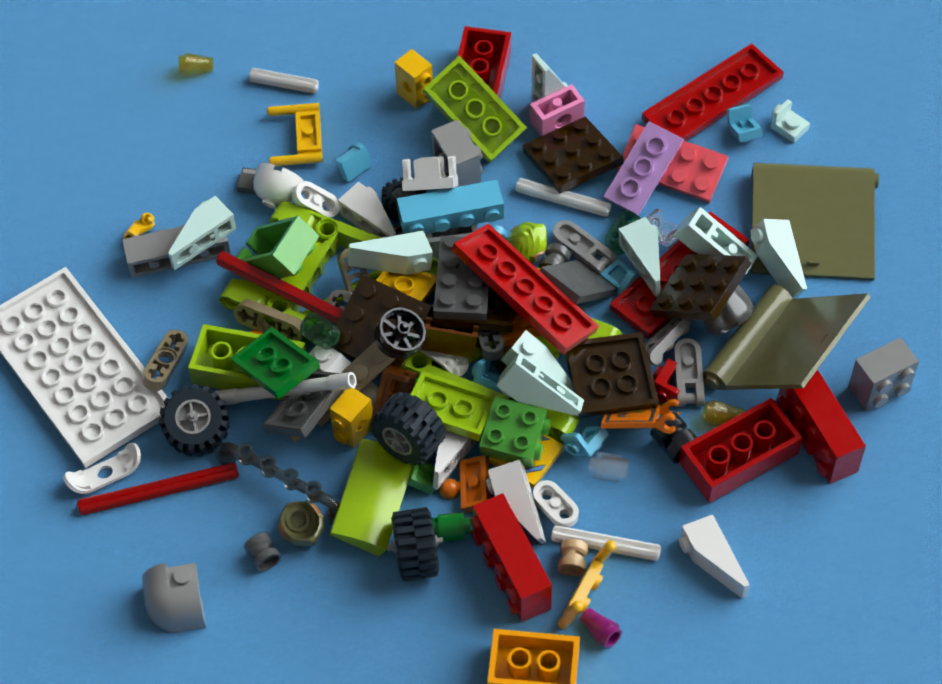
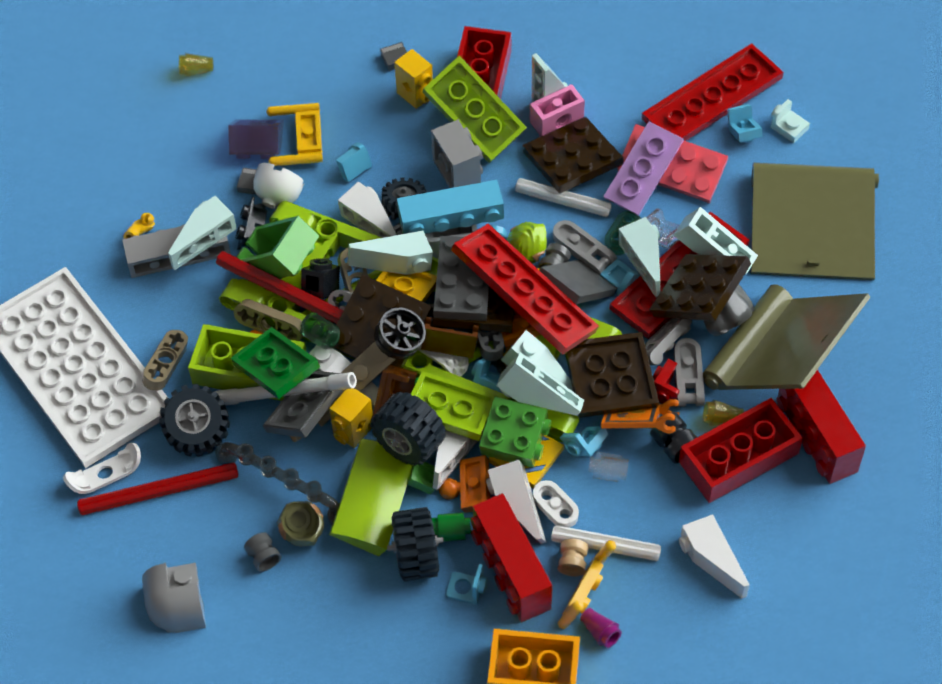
(252, 216): none -> black hinge
(255, 137): none -> clear purple slope
(284, 80): white axle -> none
(315, 198): white plate -> none
(320, 277): none -> black brick
(391, 54): none -> dark grey tile
(429, 174): white panel -> none
(477, 582): none -> medium azure bracket
(778, 252): light aqua slope -> none
(883, 374): light grey brick -> none

